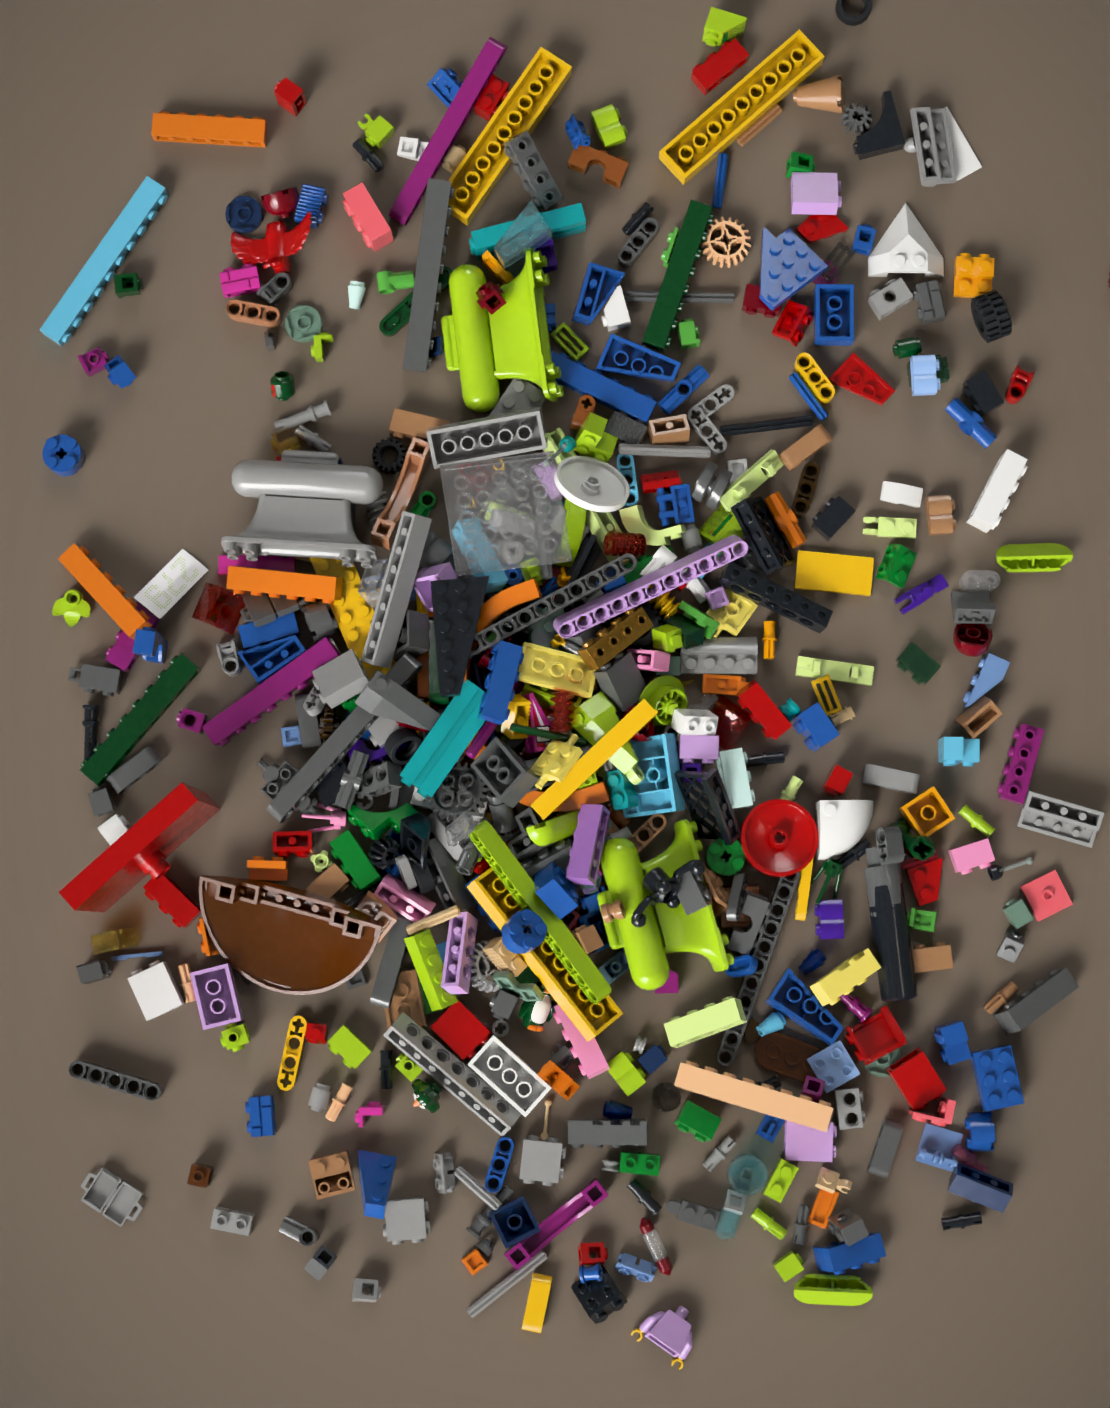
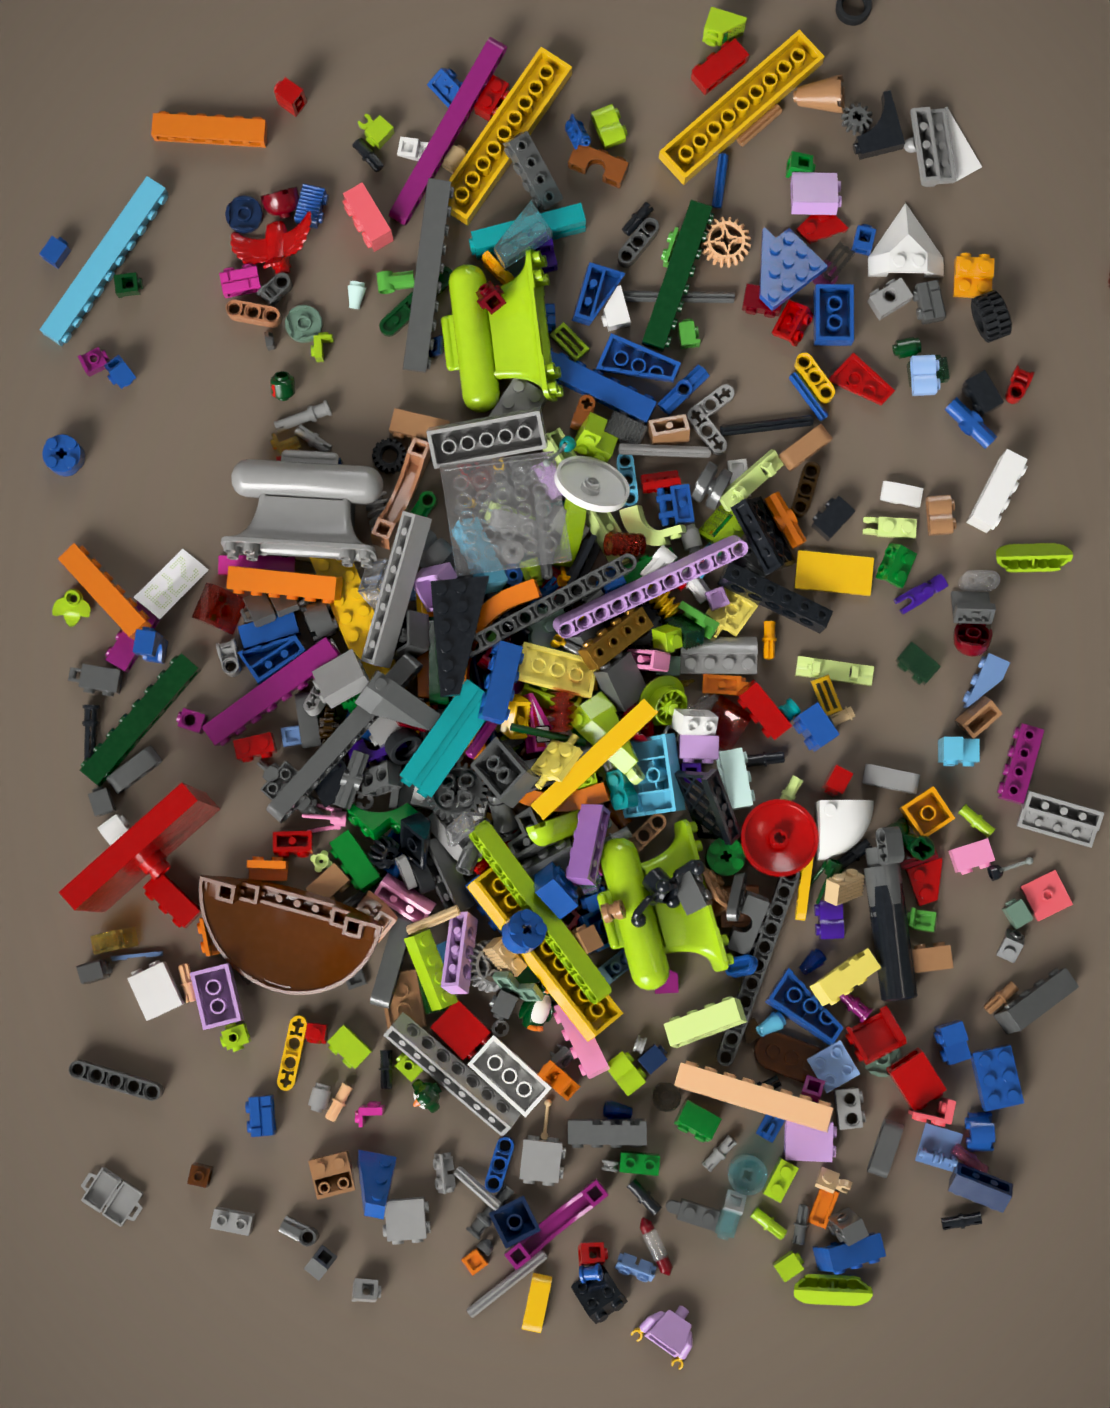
(55, 251): none -> blue brick
(255, 746): none -> red brick
(844, 887): none -> tan brick

